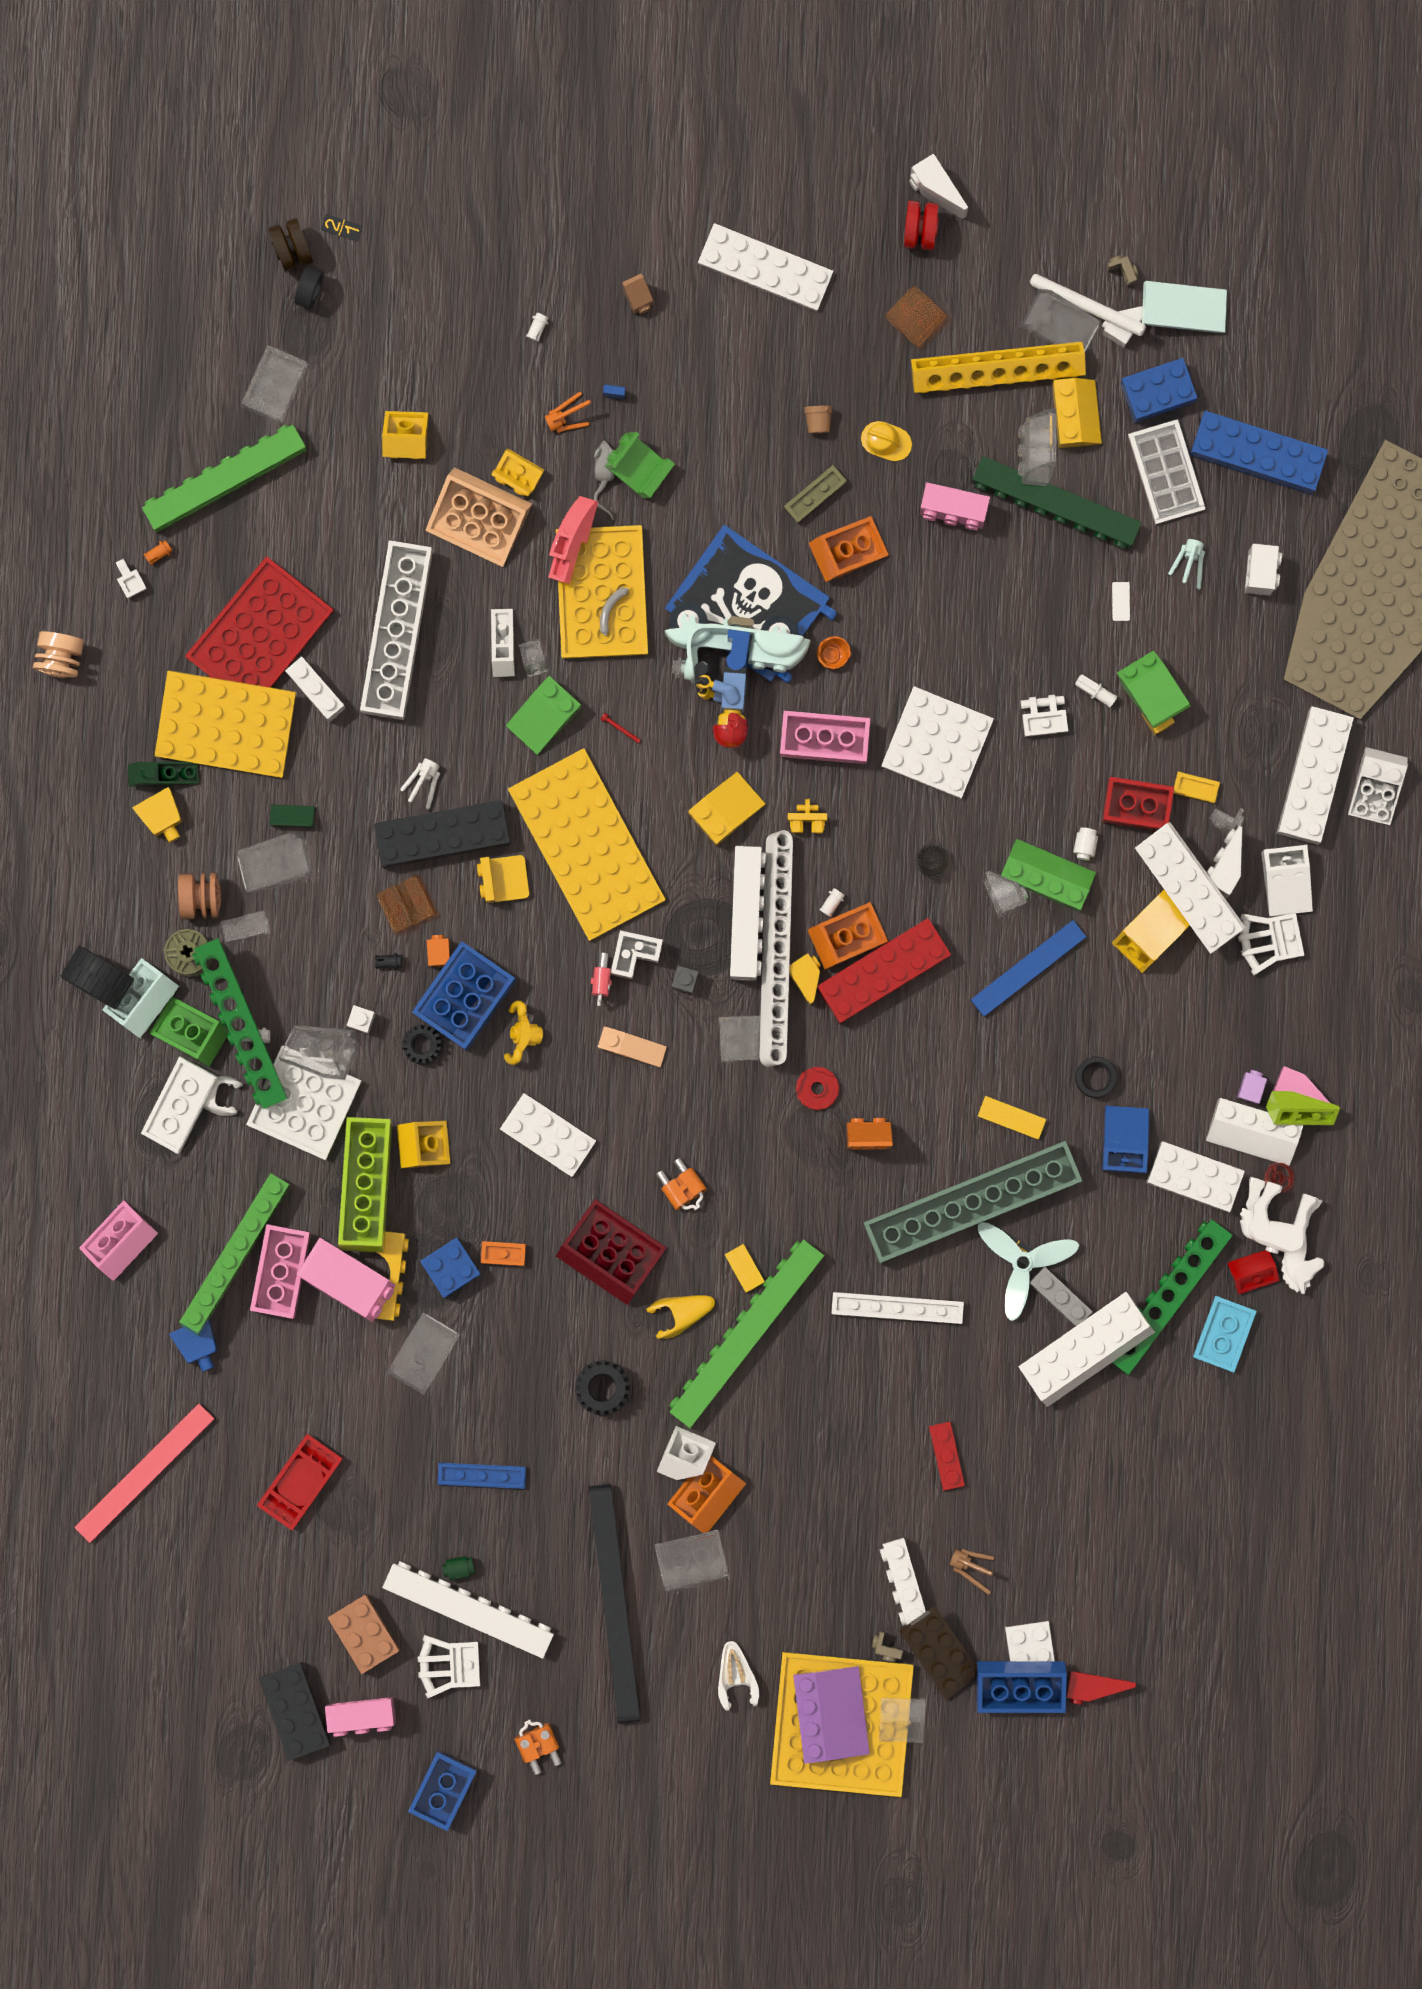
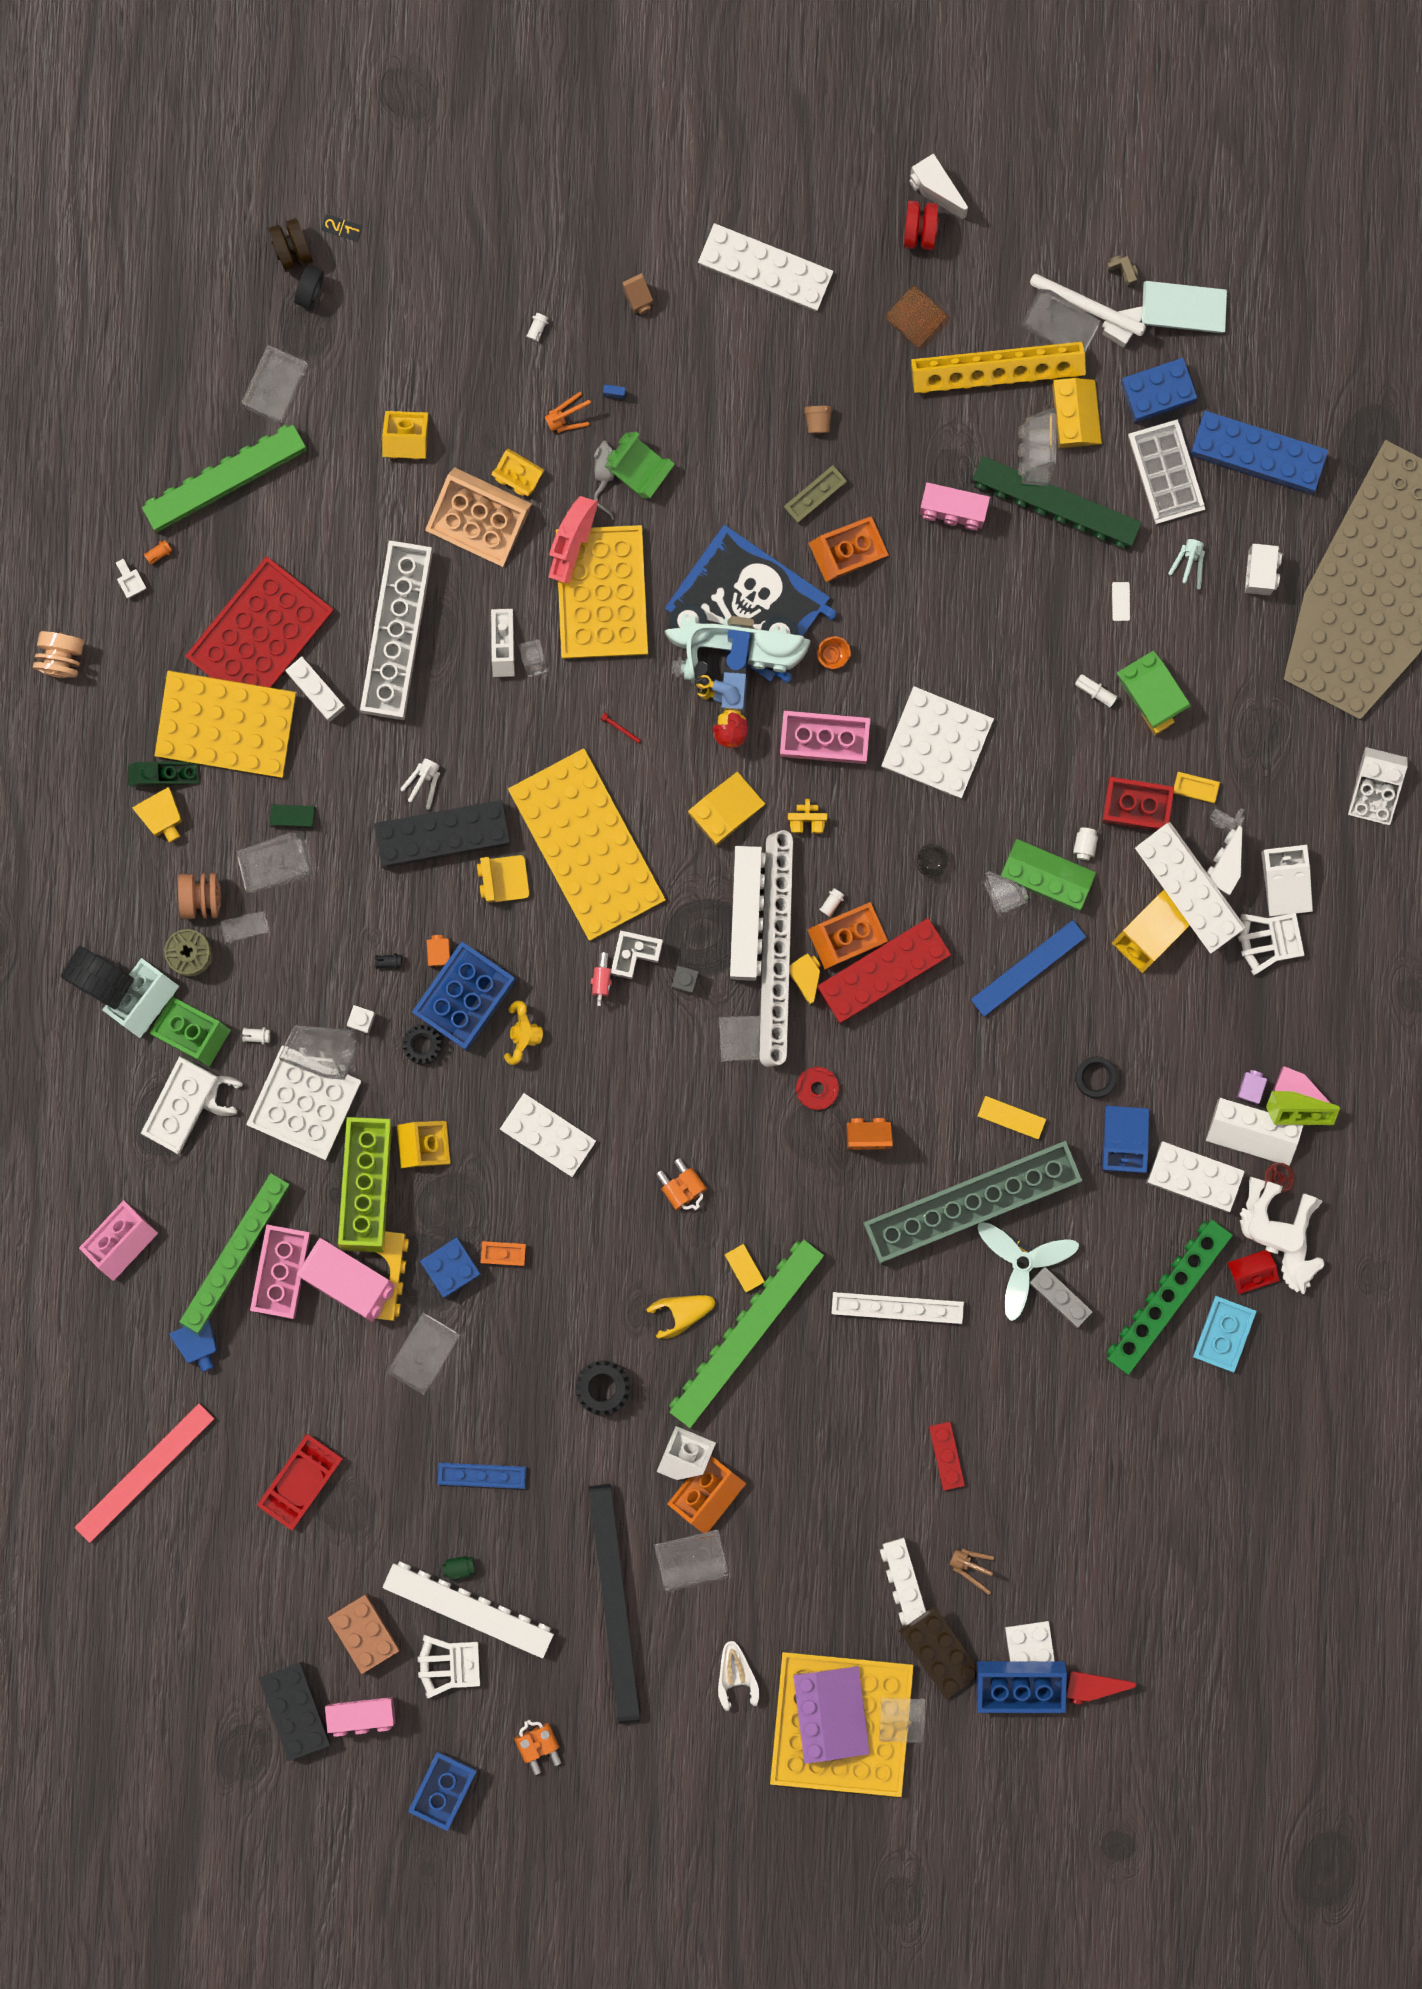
(262, 1097): green brick -> none
(406, 904): clear orange slope -> none
(543, 715): bright green slope -> none
(604, 618): light grey piece -> none
(610, 1252): dark red slope -> none
(631, 1047): light nougat slope -> none
(886, 441): yellow piece -> none
(888, 1653): dark tan bracket -> none
(1044, 722): white plate -> none
(1086, 1349): white brick -> none
(1315, 775): white brick -> none

